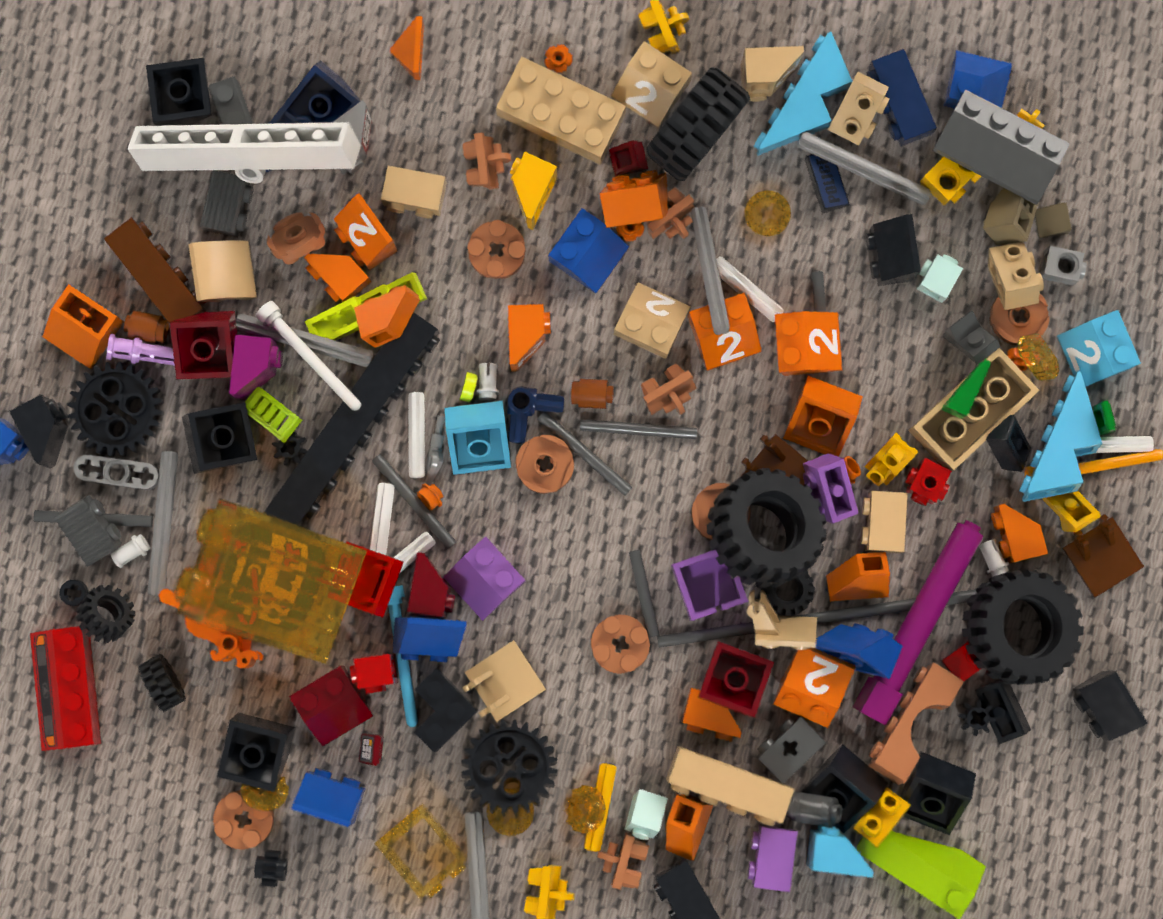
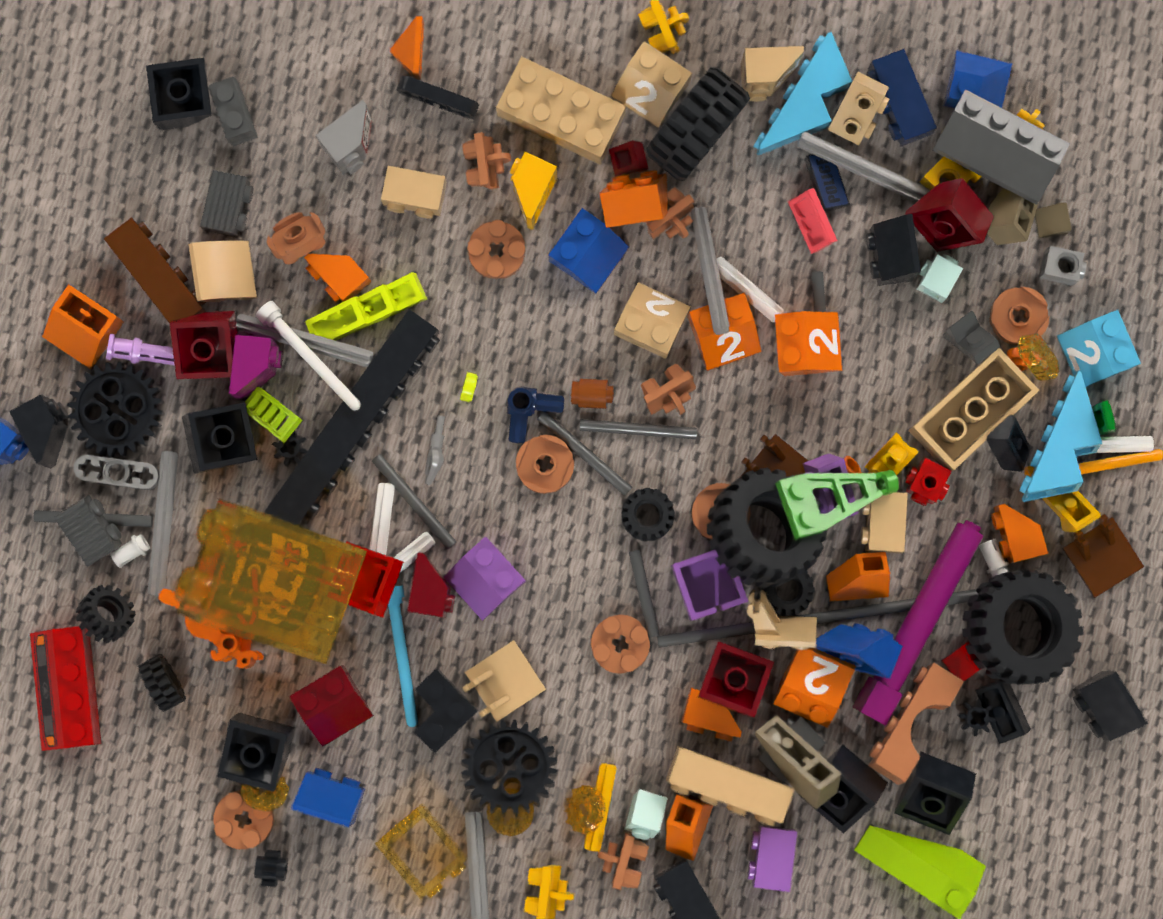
(70, 585): black bush -> none
(146, 327): dark orange brick -> none
(245, 147): white hinge -> none
(317, 99): dark blue wedge -> none
(364, 232): orange slope -> none
(371, 749): slope -> none
(374, 672): red brick -> none
(386, 316): orange slope -> none
(416, 434): white axle -> none
(427, 637): blue slope -> none
(430, 496): orange plate -> none
(432, 94): none -> black beam
(477, 437): medium azure slope -> none
(487, 383): white pin -> none
(526, 332): orange slope -> none
(558, 66): orange plate -> none
(630, 234): orange plate -> none
(665, 509): none -> black tyre
(763, 200): clear yellow gear -> none
(799, 762): none -> dark tan slope
(802, 507): none -> plate
(812, 221): none -> coral plate
(814, 809): dark grey head -> none
(823, 417): orange slope -> none
(834, 854): medium azure slope -> none
(882, 817): yellow hips -> none
(951, 216): none -> dark red slope
(963, 398): green slope -> none
(1015, 275): tan brick -> none

